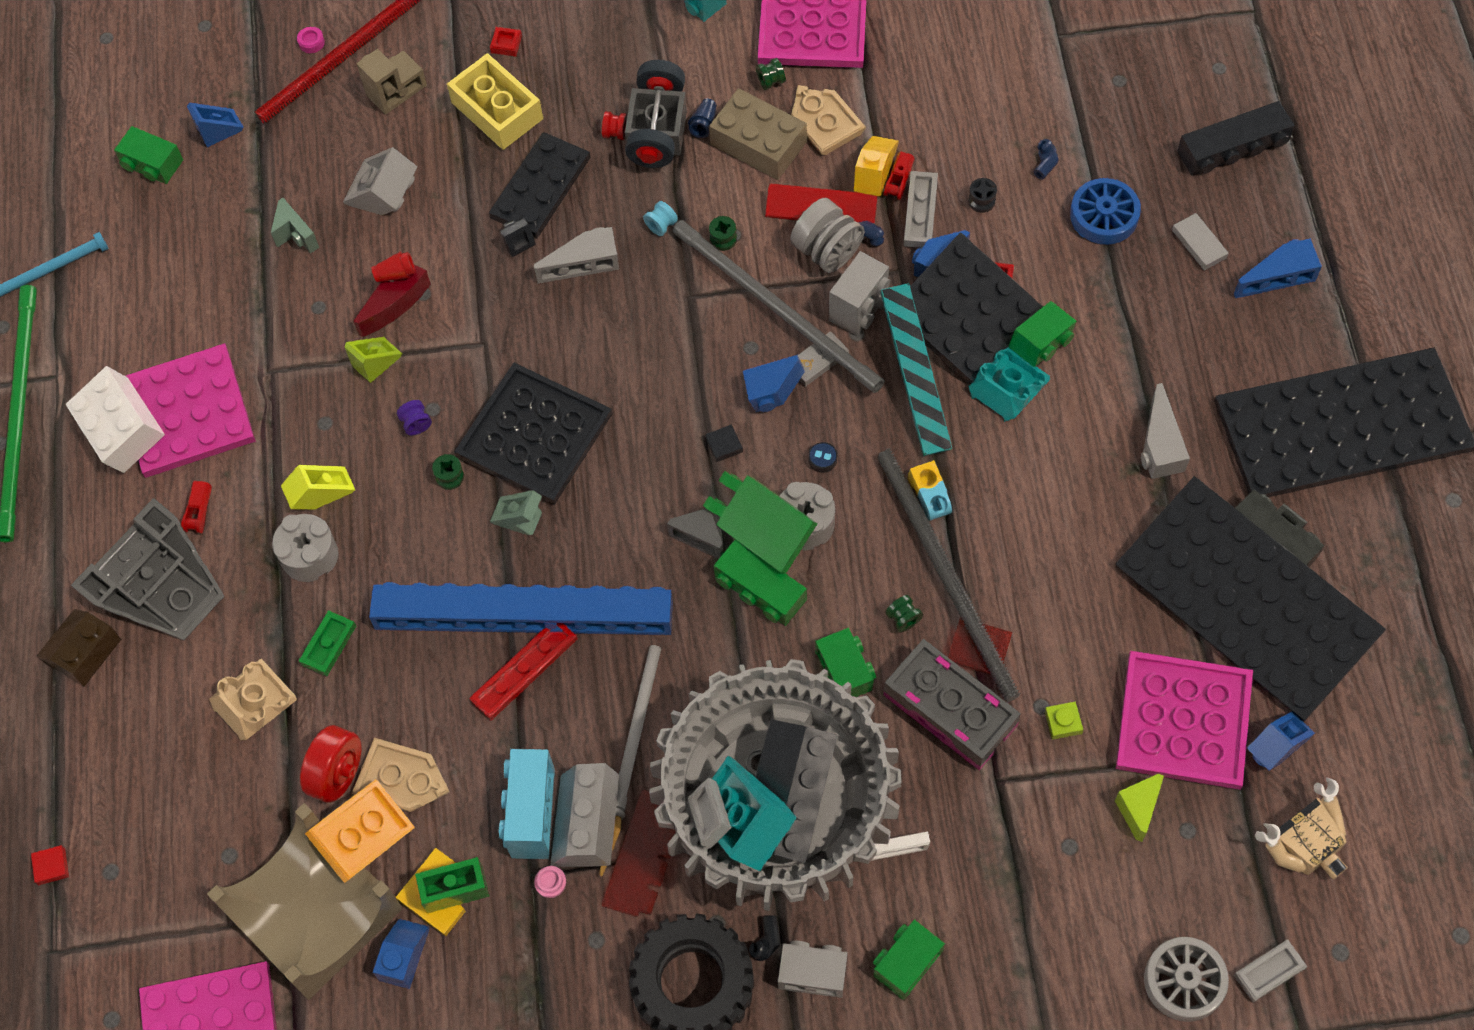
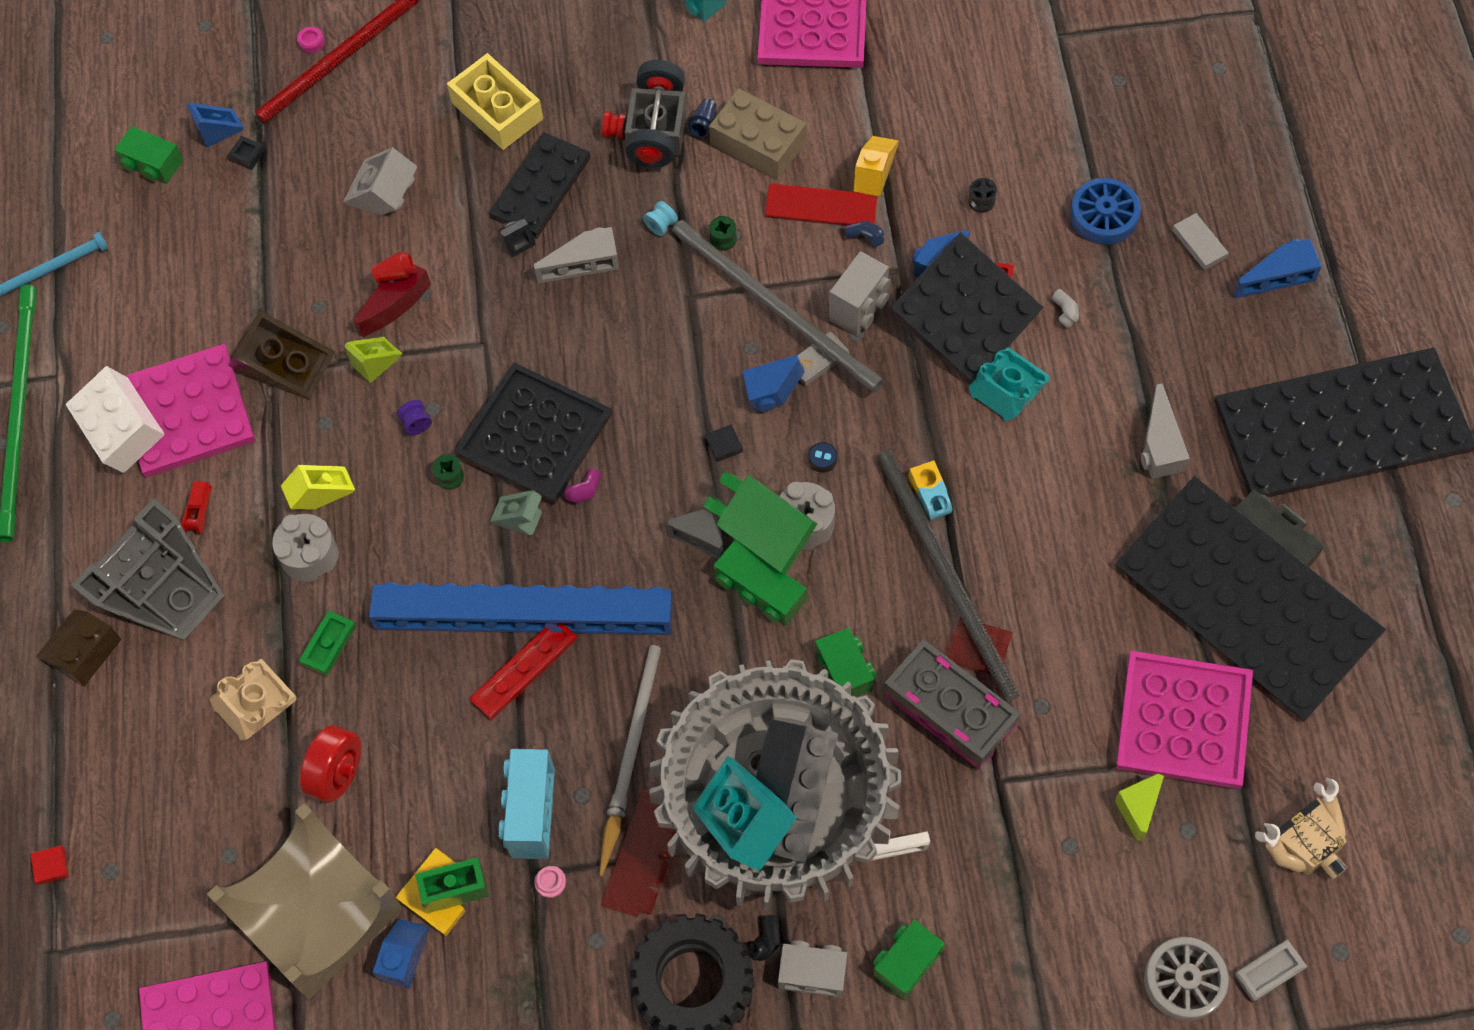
(246, 153): none -> black tile
(281, 357): none -> dark brown slope
(289, 225): sand green slope -> none
(359, 830): light orange tile -> none
(390, 80): dark tan brick -> none
(404, 773): tan tile -> none
(506, 41): red tile -> none
(584, 490): none -> magenta arm
(585, 816): light grey slope -> none
(709, 813): light grey tile -> none
(770, 73): dark green wheel -> none
(827, 118): tan tile -> none
(827, 235): light grey wheel -> none
(899, 175): red bar -> none
(904, 613): dark green wheel -> none
(916, 369): tile -> none
(920, 208): light grey plate -> none
(1043, 334): green brick -> none
(1048, 157): dark blue arm -> none
(1063, 720): lime plate -> none
(1069, 307): none -> light grey arm
(1235, 138): black brick -> none
(1280, 740): blue slope -> none

